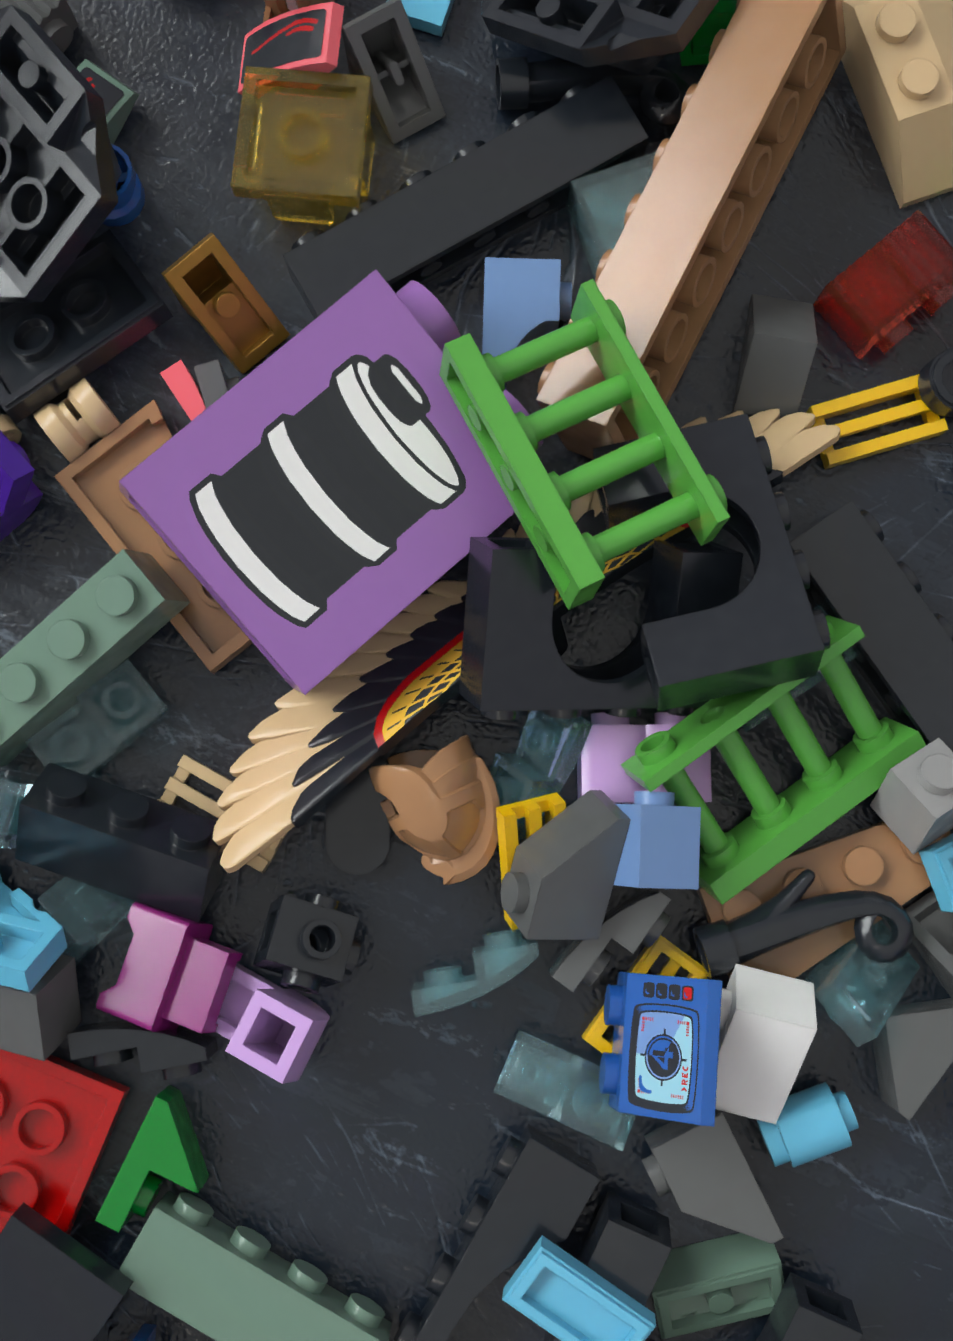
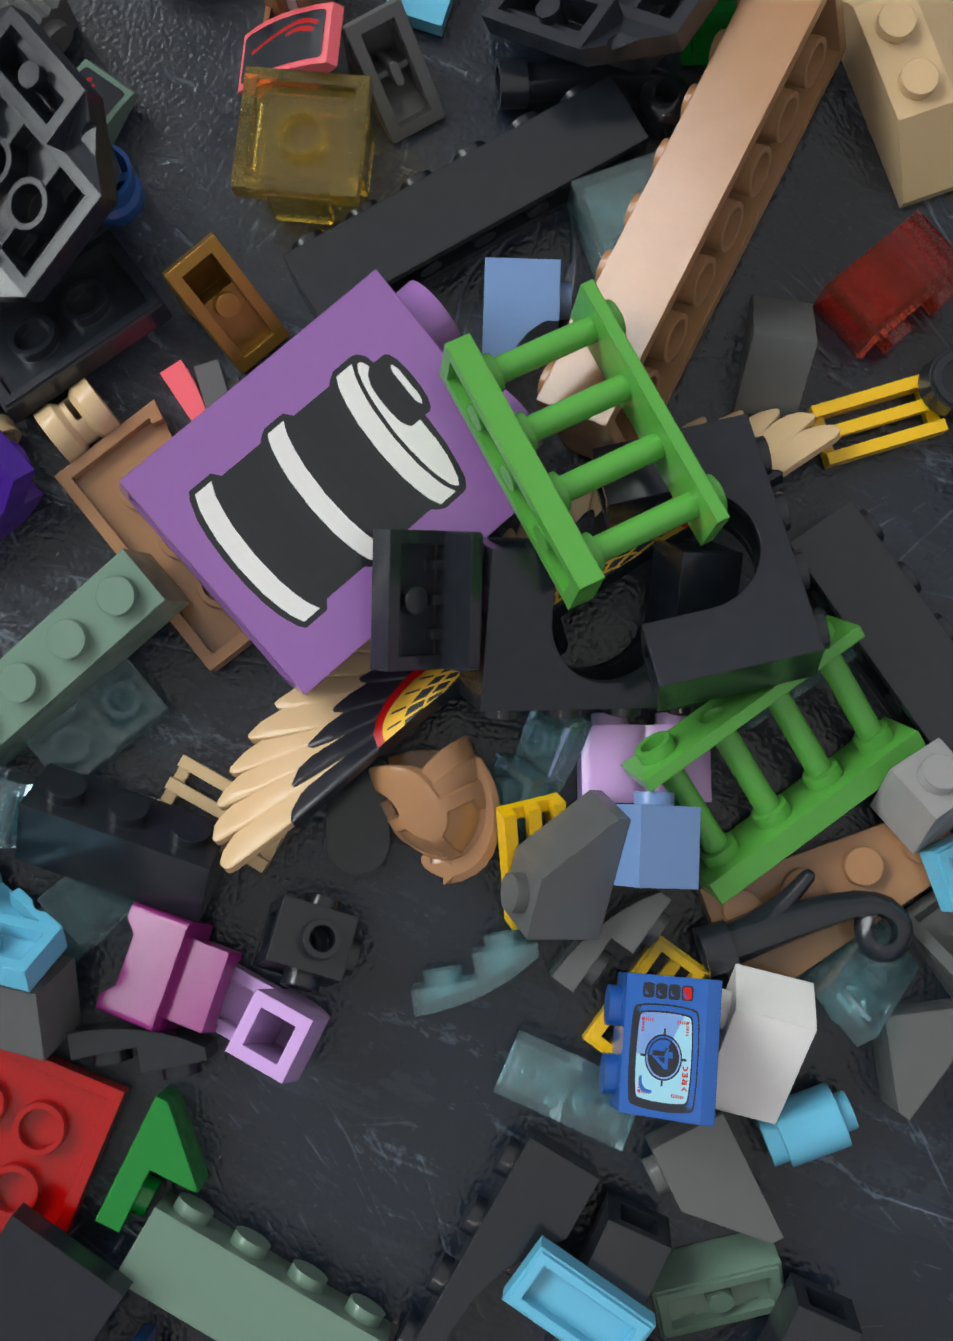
(426, 600): none -> black bracket

